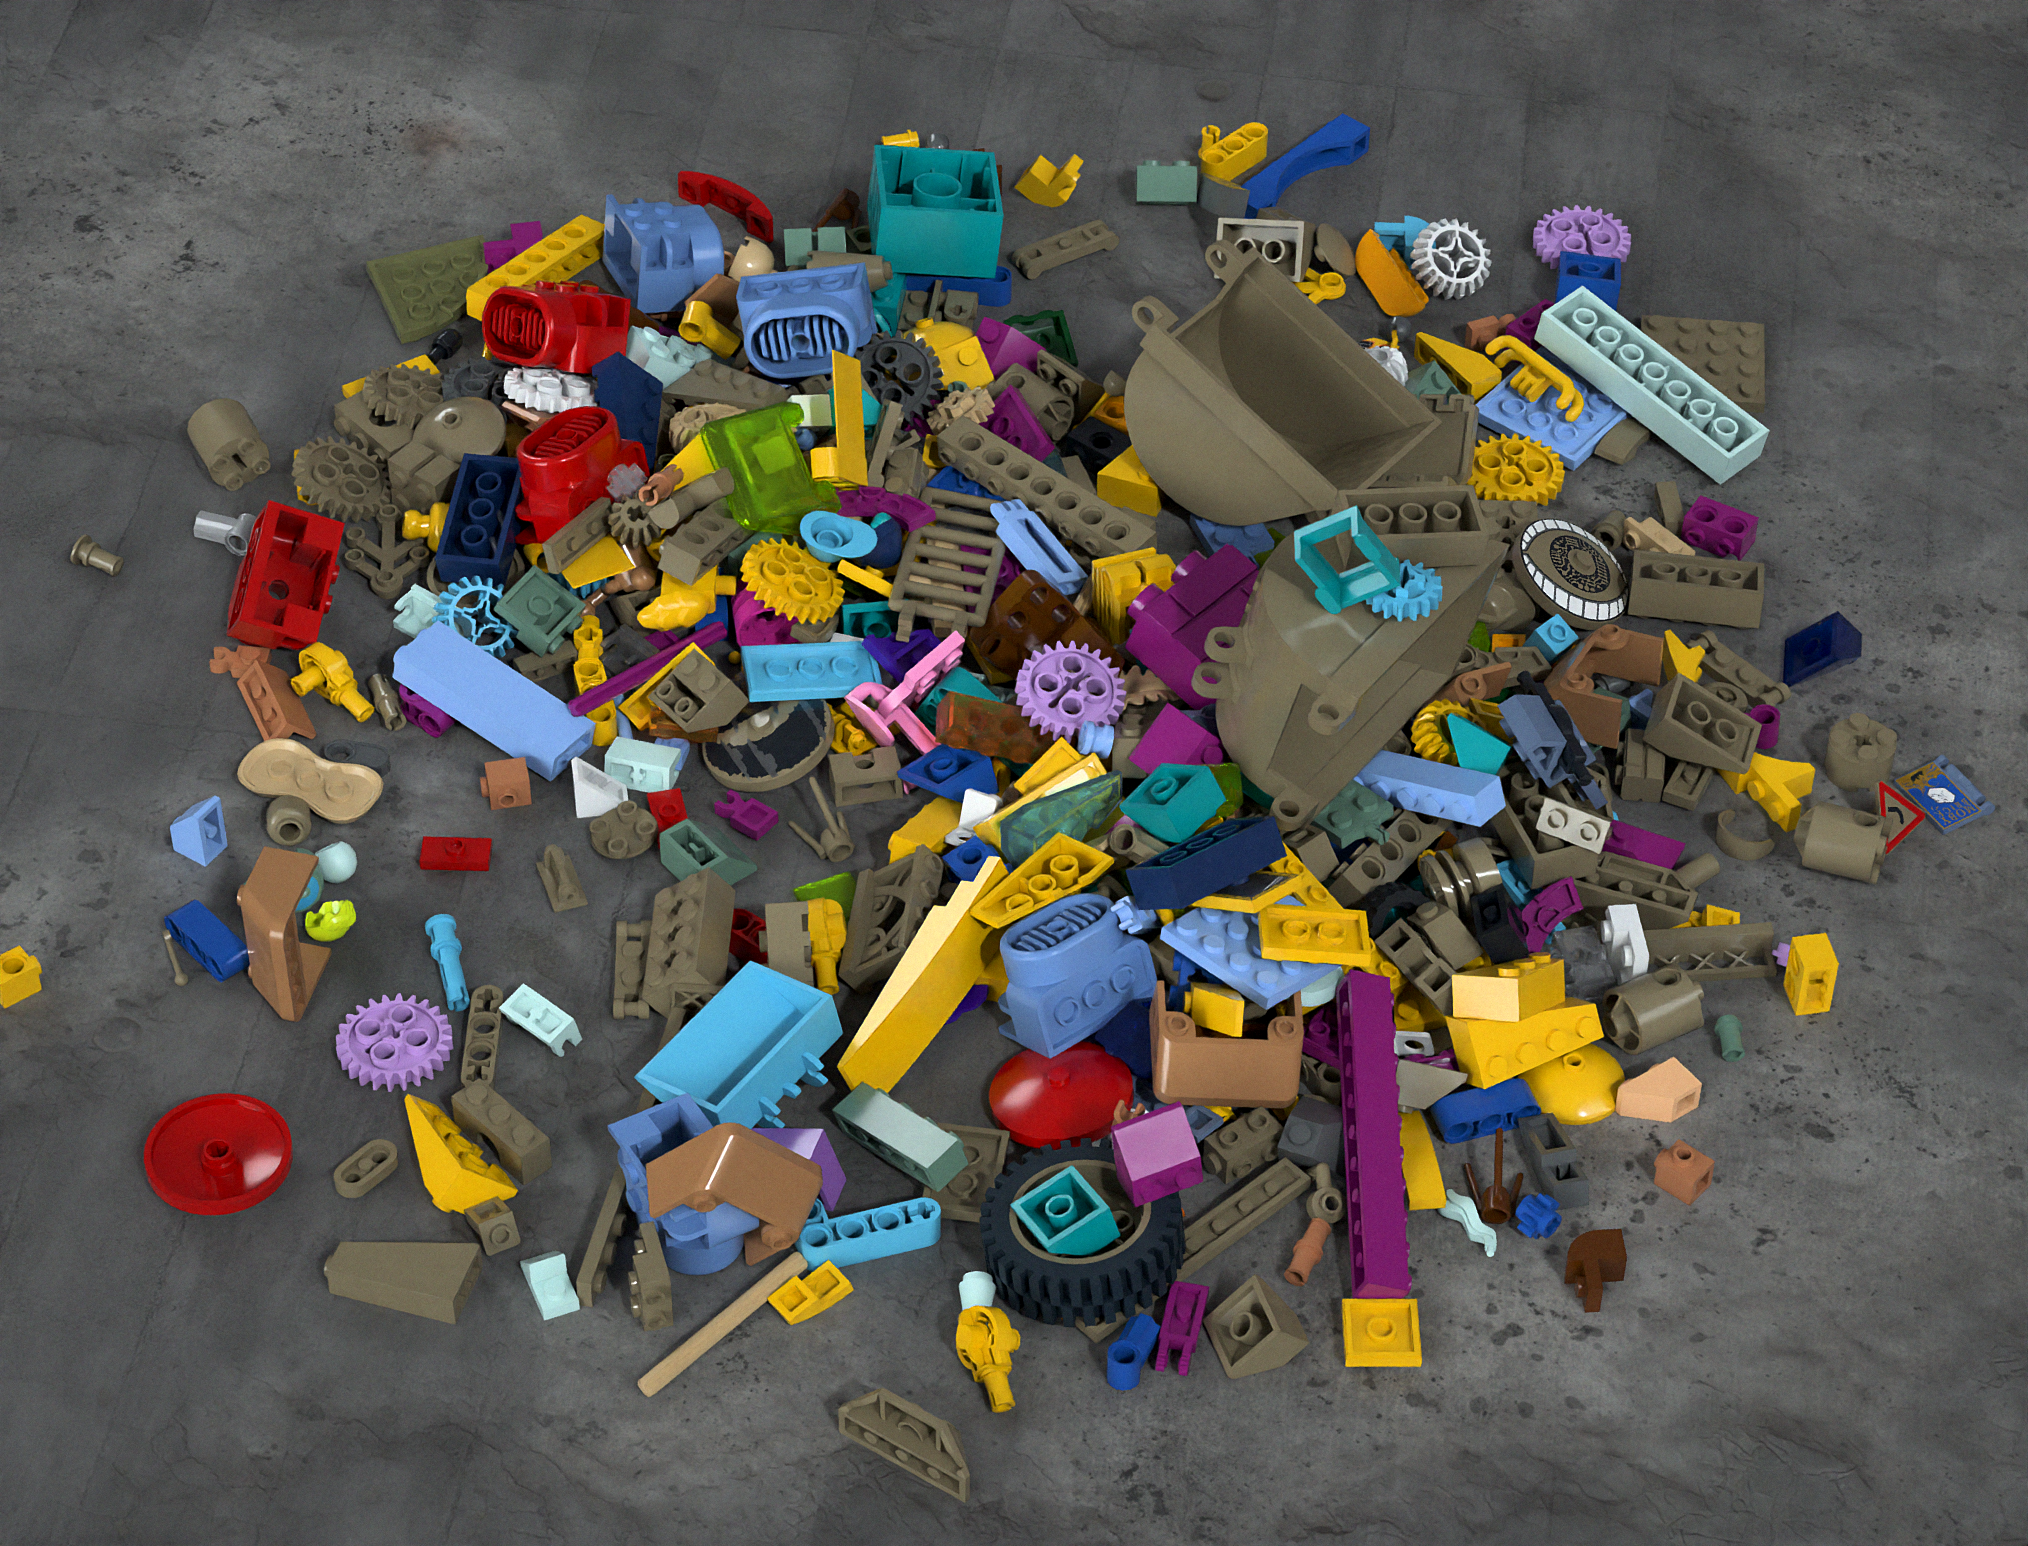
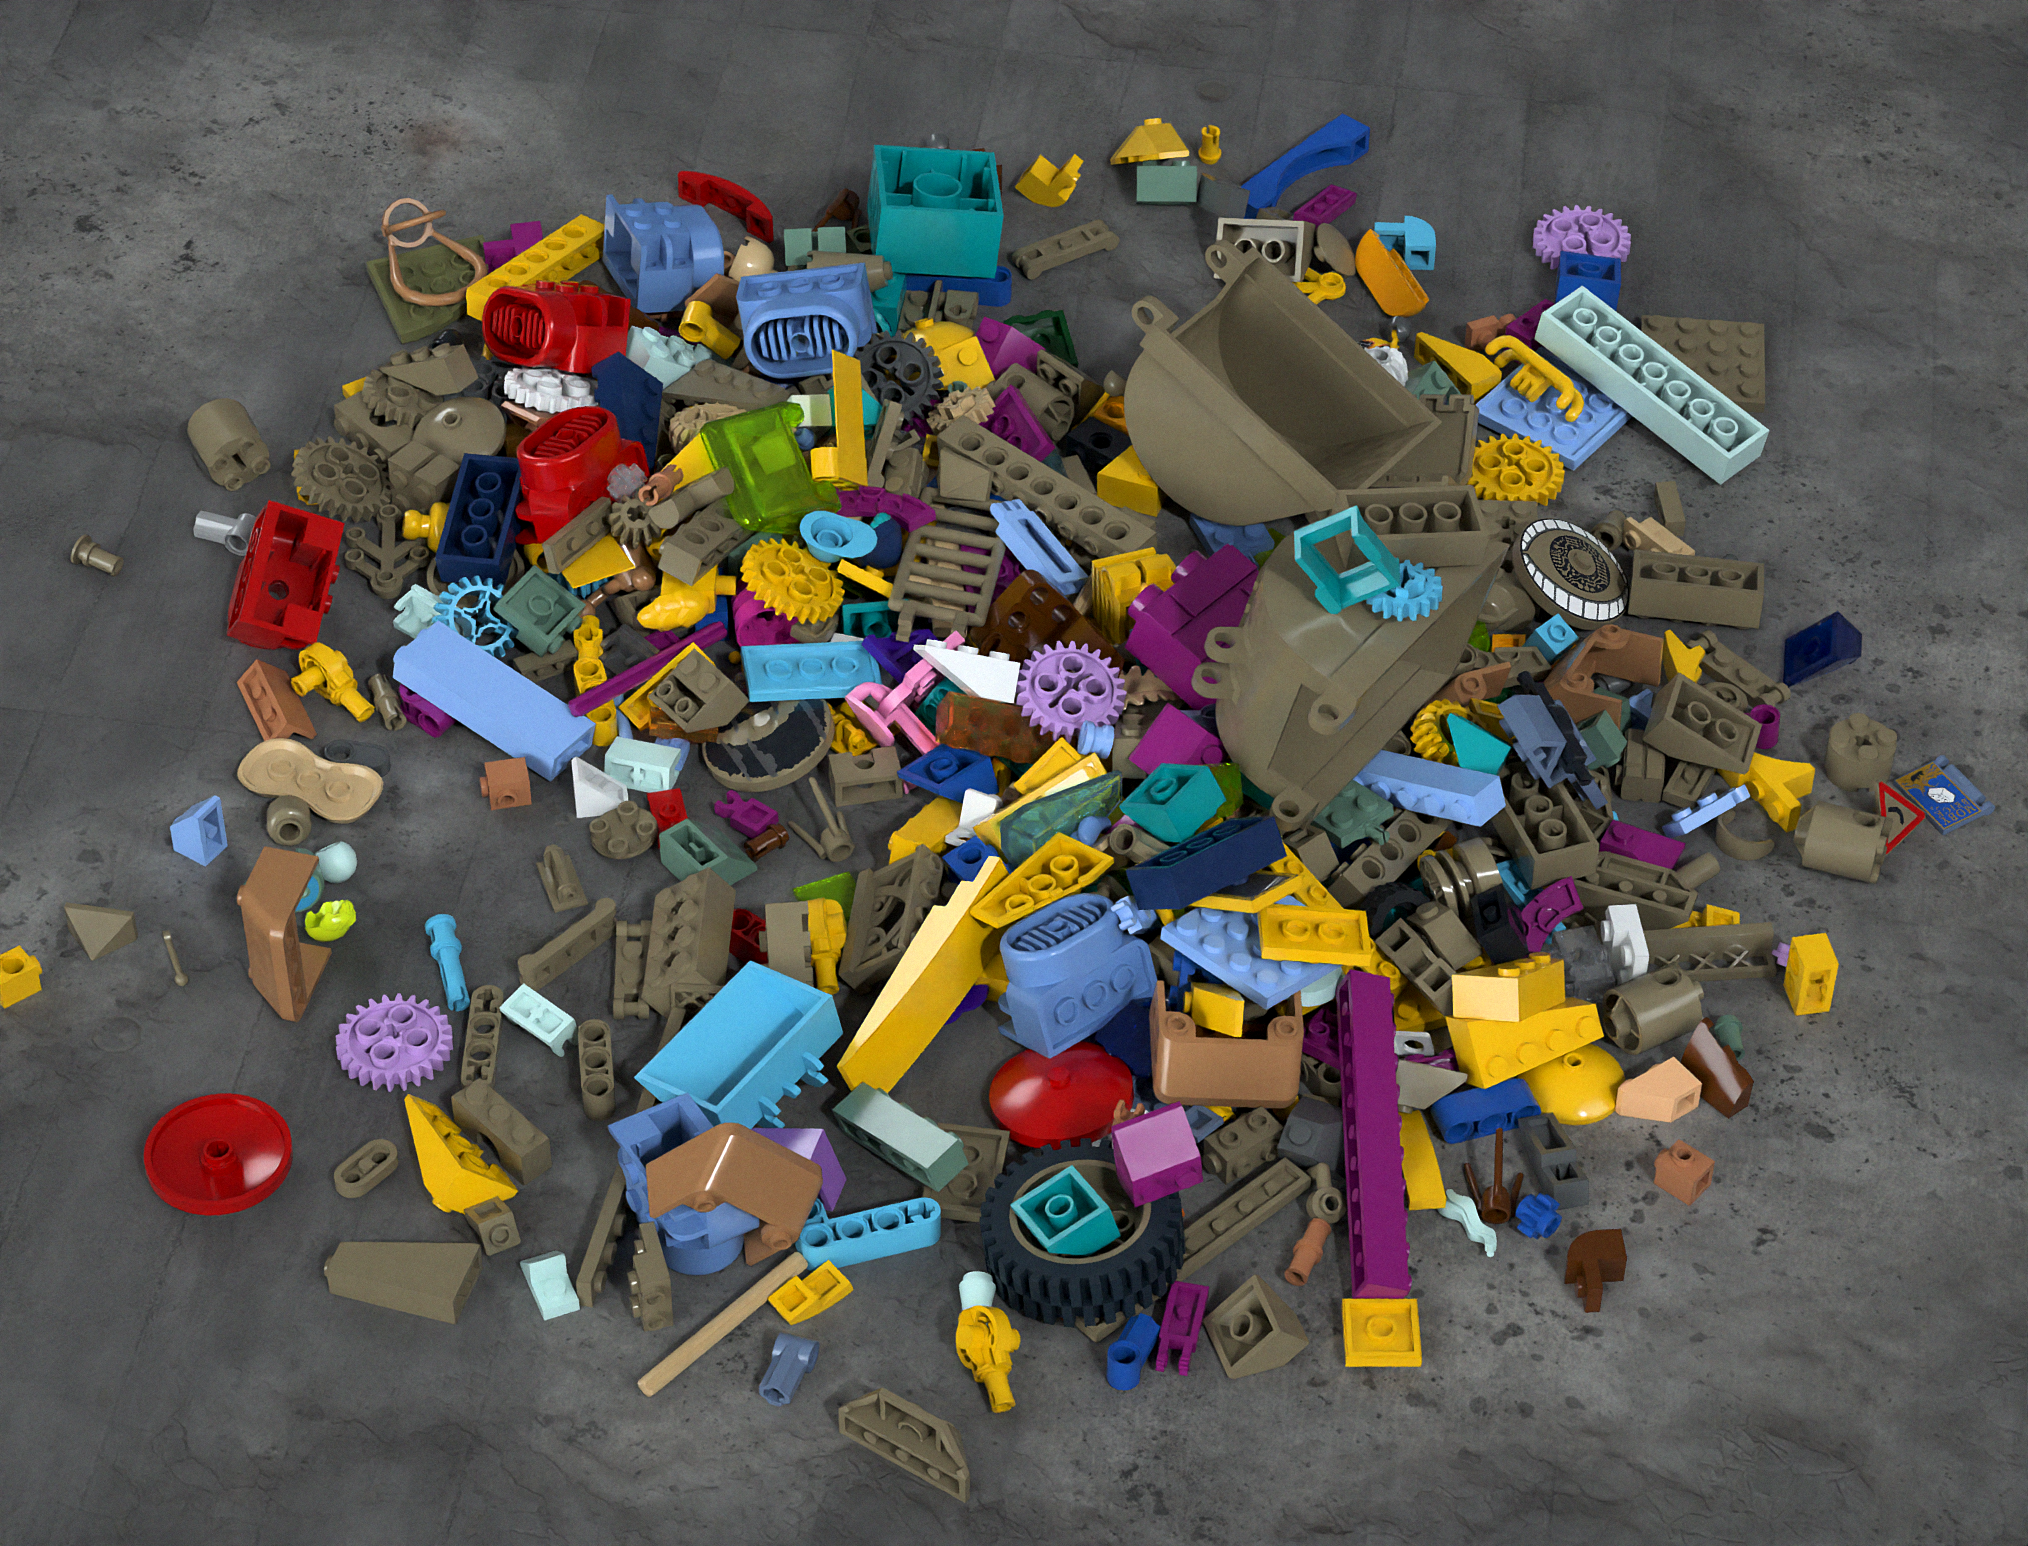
(100, 928): none -> dark tan slope
(208, 940): blue beam -> none
(238, 661): nougat plate -> none
(395, 272): none -> medium nougat animal
(436, 370): none -> dark tan slope
(456, 853): red plate -> none
(569, 947): none -> dark tan plate
(596, 1070): none -> dark tan beam
(772, 838): none -> reddish brown pin
(790, 1361): none -> sand blue piece
(907, 139): yellow pin -> none
(963, 478): none -> dark tan slope
(976, 675): none -> white slope
(1090, 829): none -> medium blue arm
(1150, 142): none -> yellow wedge
(1236, 152): yellow beam -> none
(1326, 206): none -> magenta tile
(1440, 270): white gear -> none
(1574, 825): hinge -> none
(1603, 739): none -> sand green brick
(1623, 440): dark tan slope -> none
(1709, 808): none -> light blue plate
(1719, 528): magenta brick -> none
(1723, 1079): none -> reddish brown slope

